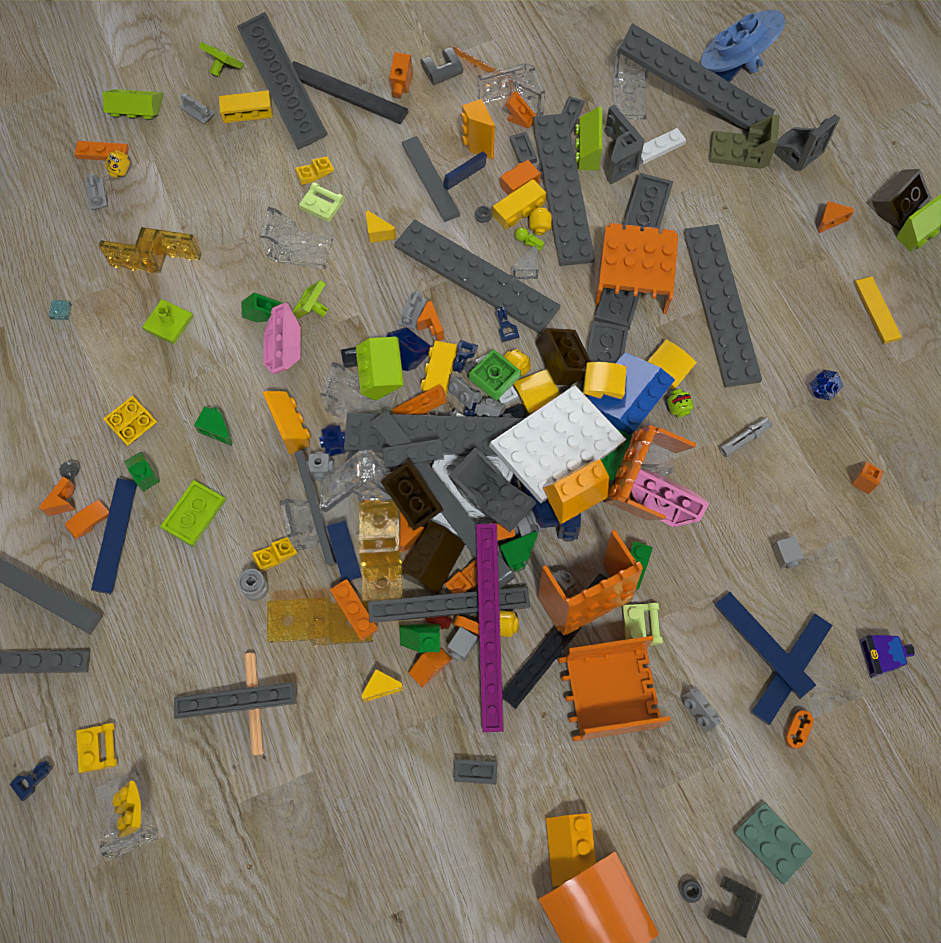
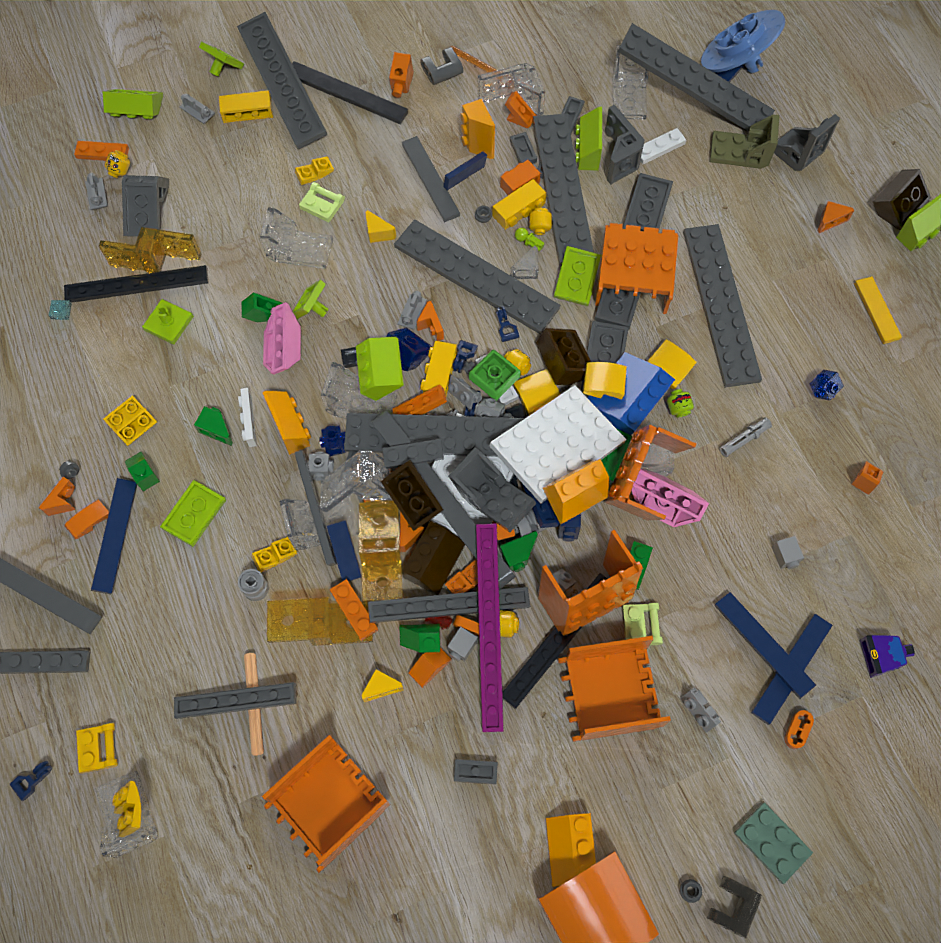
(136, 284): none -> black tile
(141, 202): none -> dark grey bracket
(247, 417): none -> white plate
(326, 801): none -> orange windscreen
(577, 276): none -> lime tile

